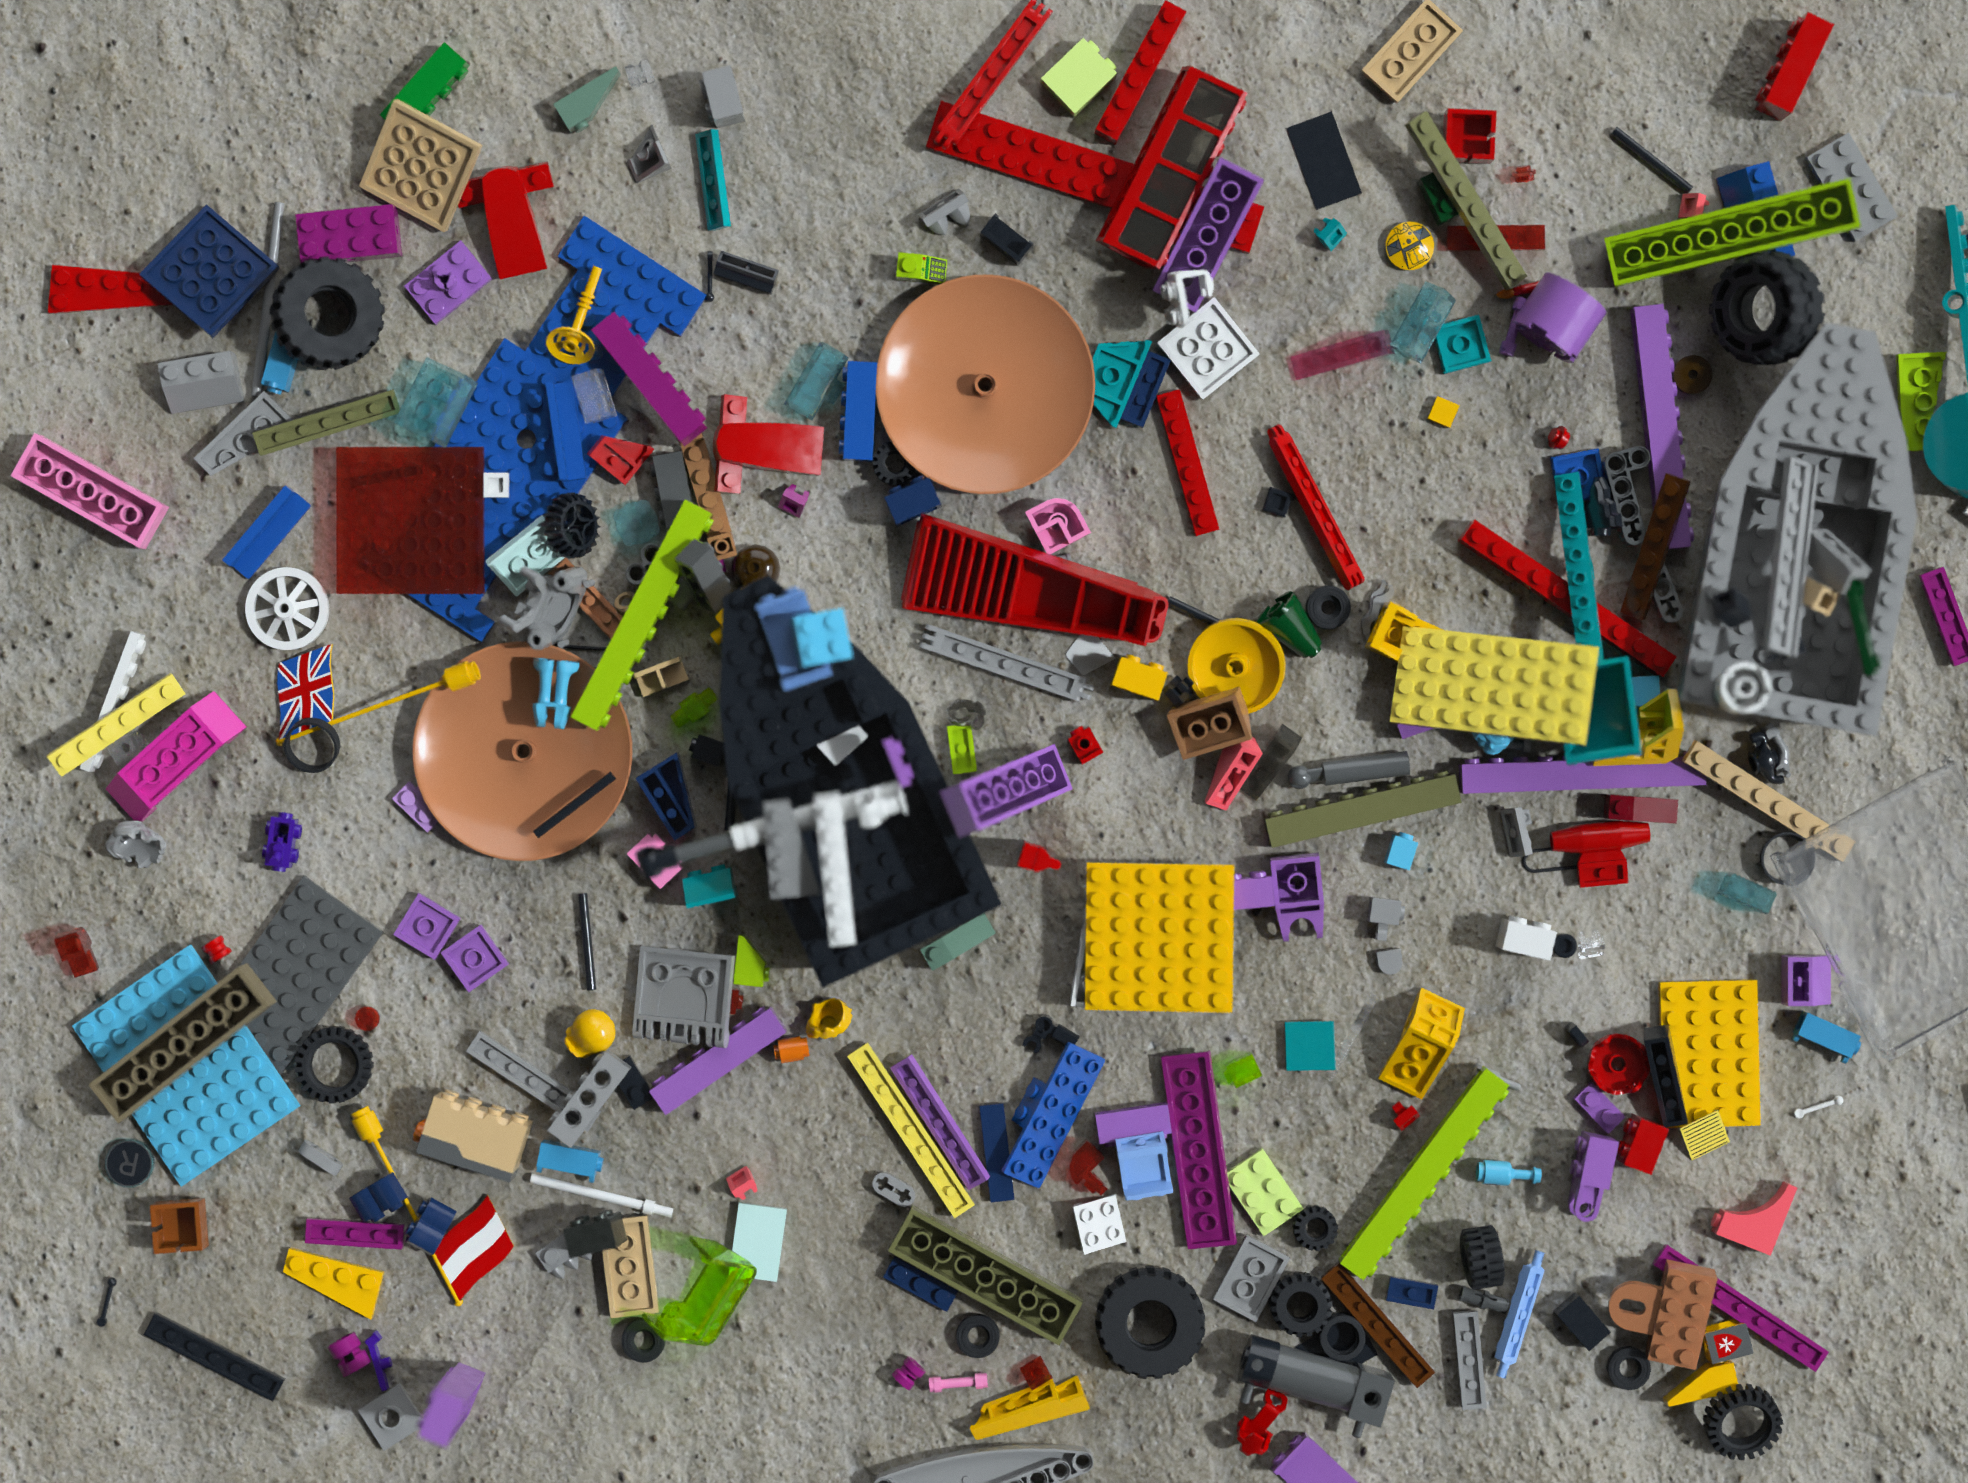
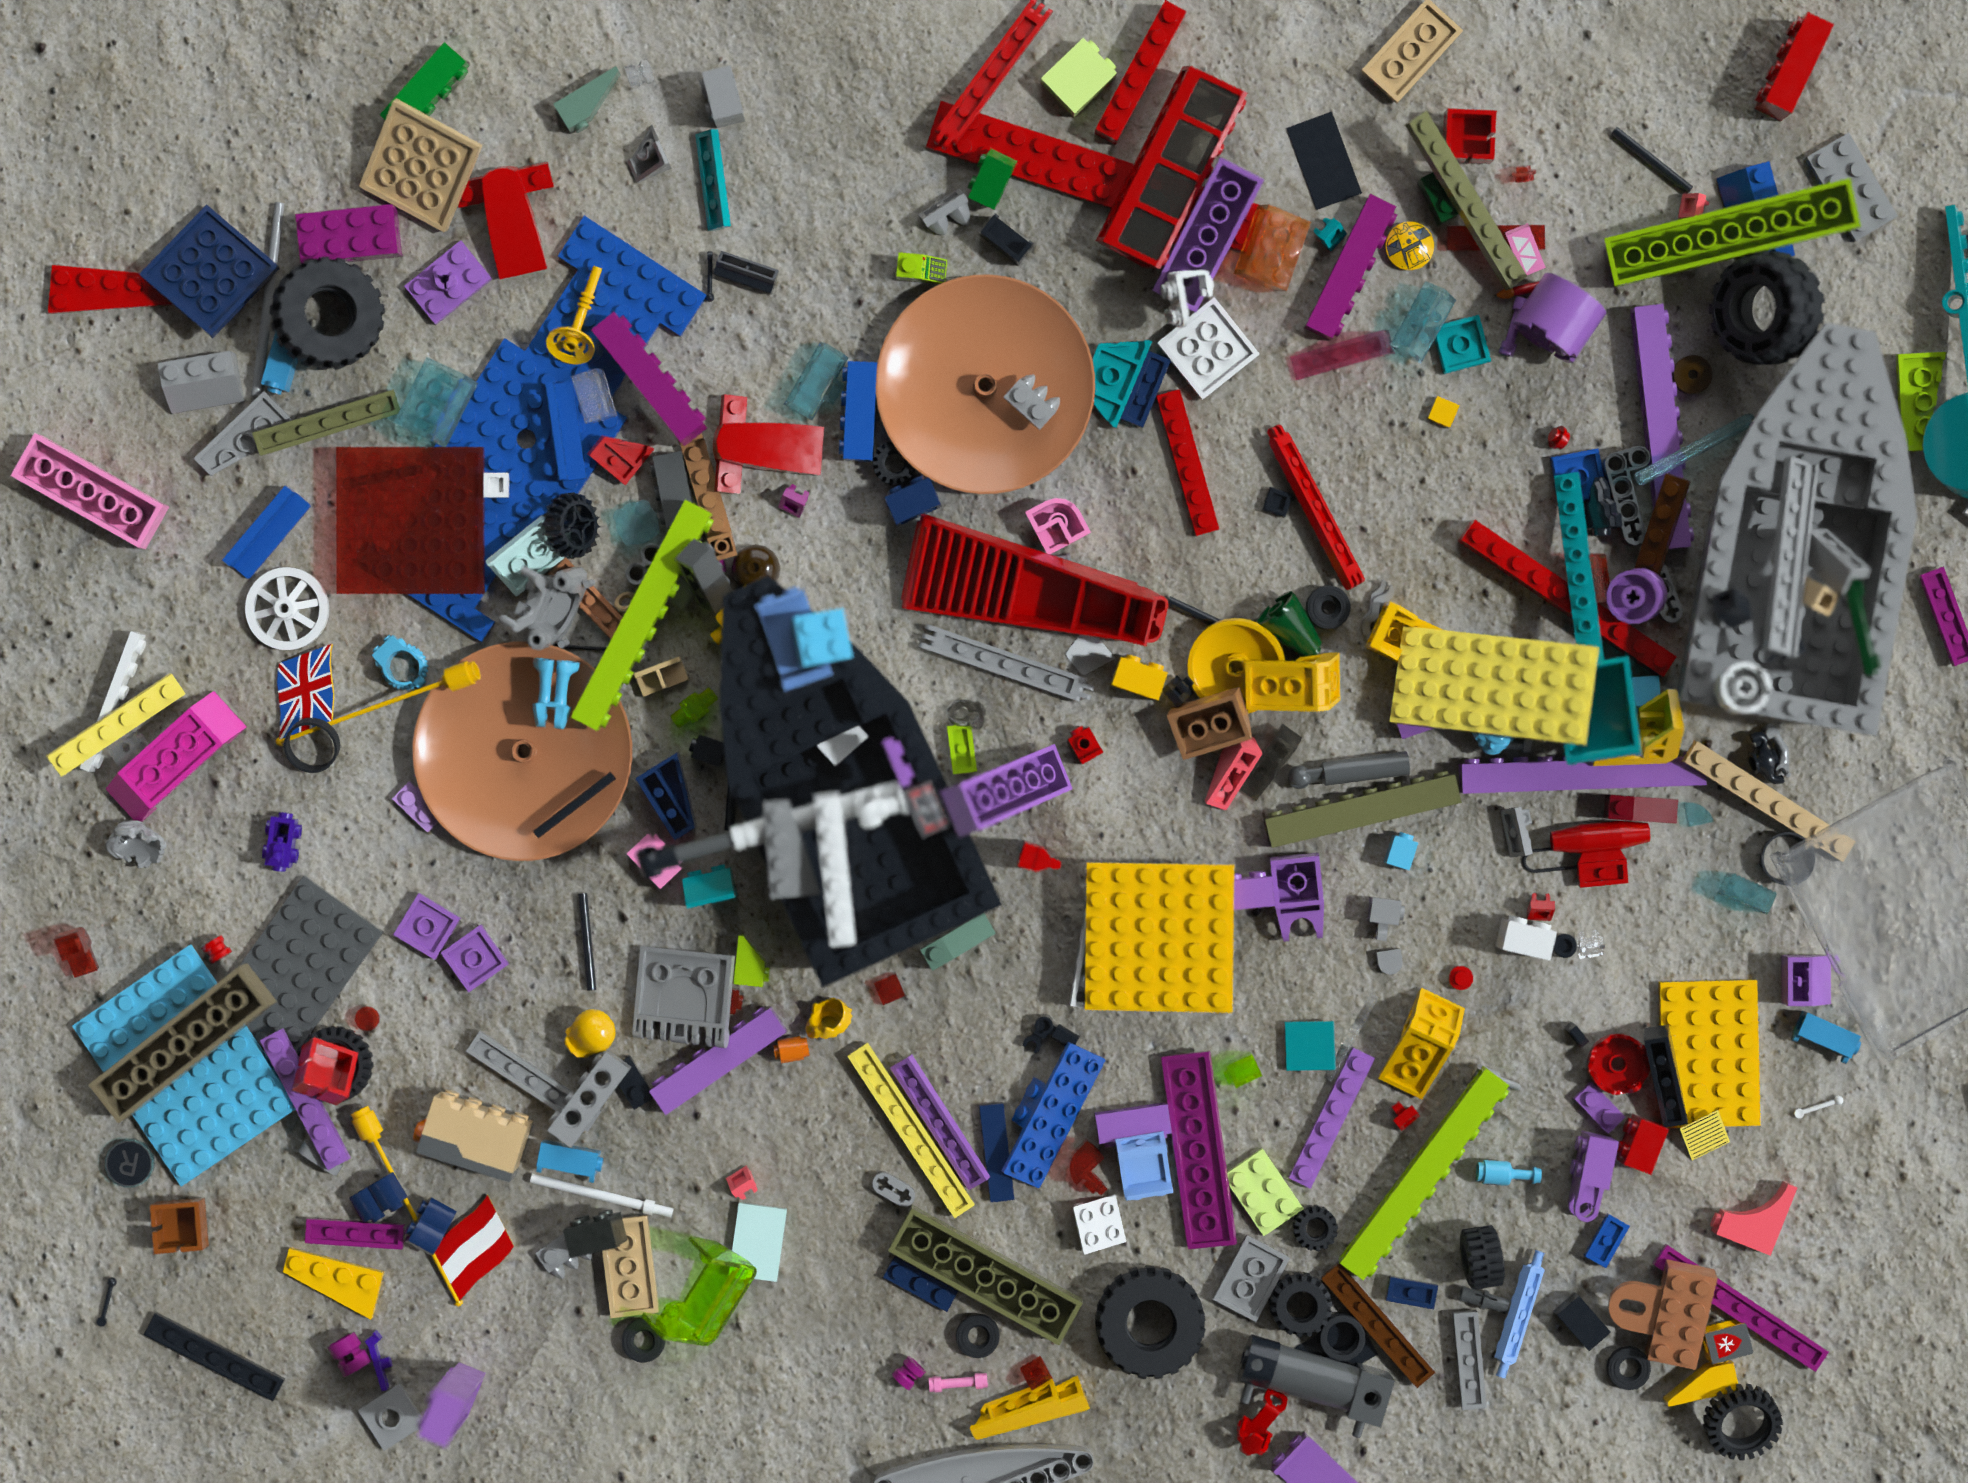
(308, 1108): none -> medium lavender plate
(325, 1071): none -> red piece
(385, 654): none -> medium azure piece
(889, 989): none -> clear red plate
(926, 809): none -> clear slope
(992, 178): none -> green brick
(1031, 402): none -> light grey plate
(1272, 247): none -> clear orange brick
(1297, 685): none -> yellow bracket
(1331, 1117): none -> medium lavender plate
(1350, 267): none -> magenta brick
(1460, 977): none -> red plate
(1525, 249): none -> bright pink tile
(1540, 909): none -> red tile
(1600, 576): none -> clear red tile
(1606, 1240): none -> blue plate
(1622, 597): none -> medium lavender wheel
(1694, 449): none -> clear light blue axle
(1696, 814): none -> clear light blue tile

